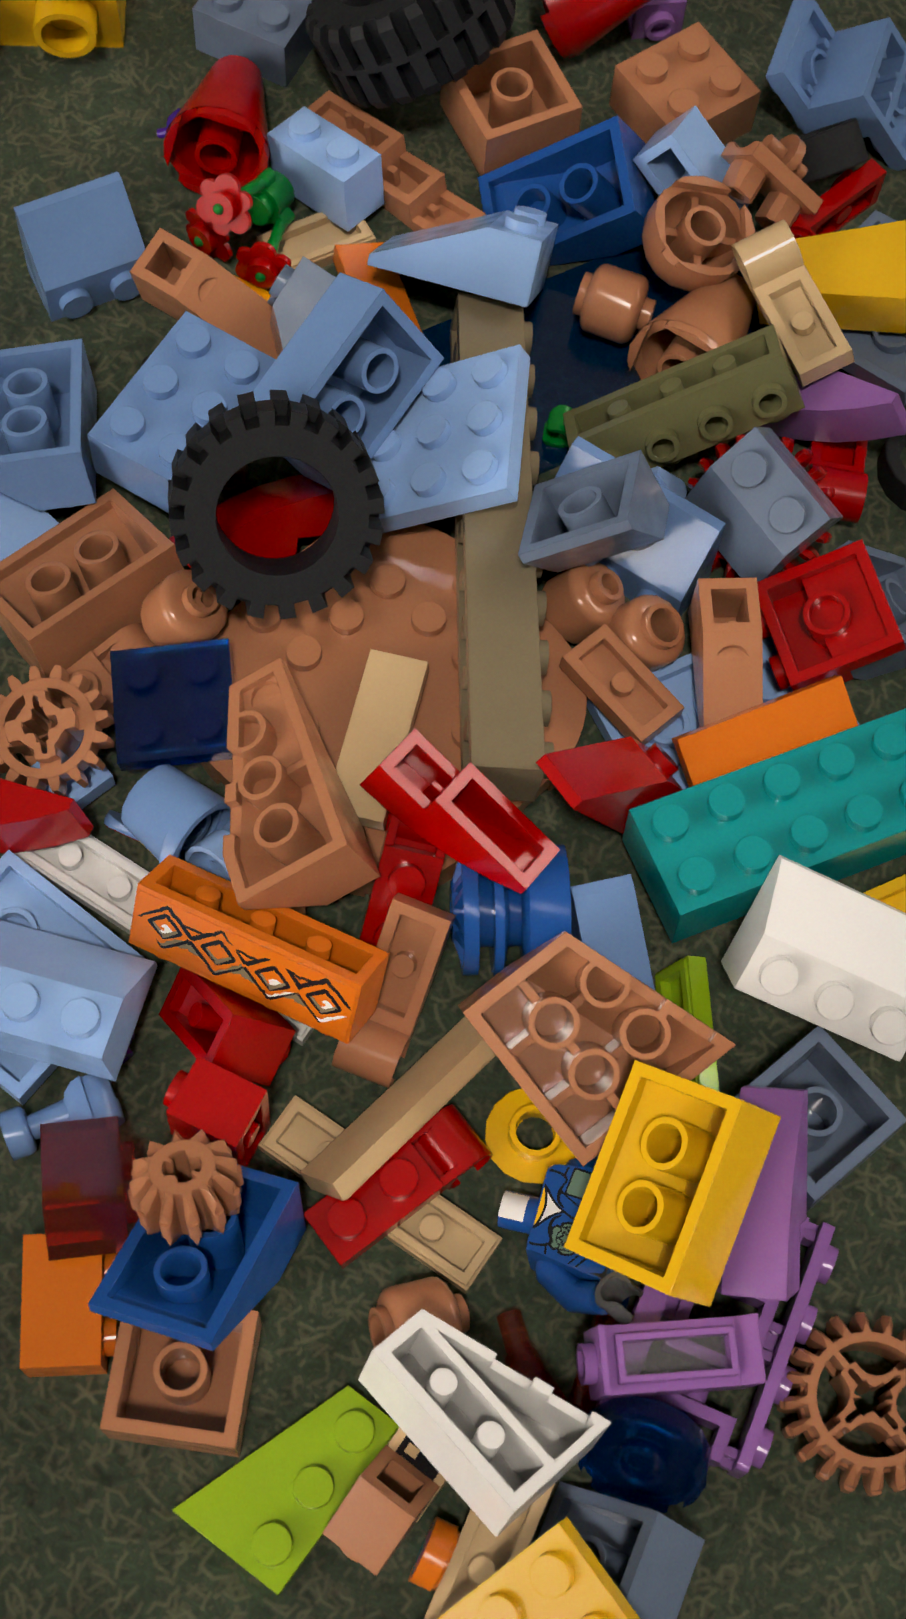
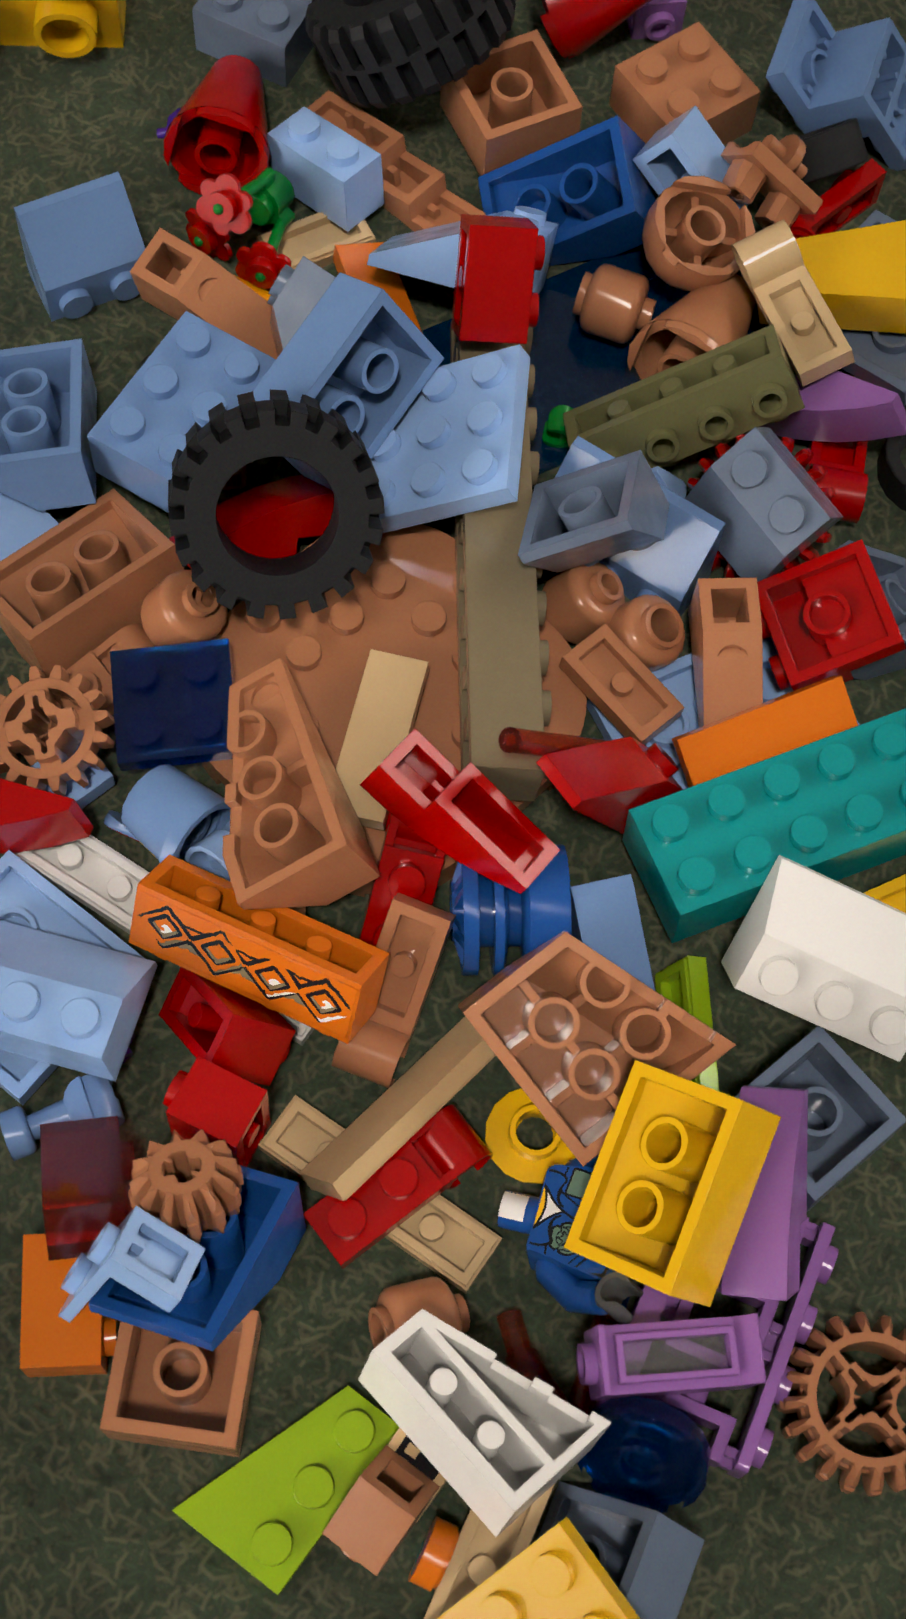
(137, 1254): none -> light blue bracket
(496, 279): none -> red brick
(540, 742): none -> clear red piece

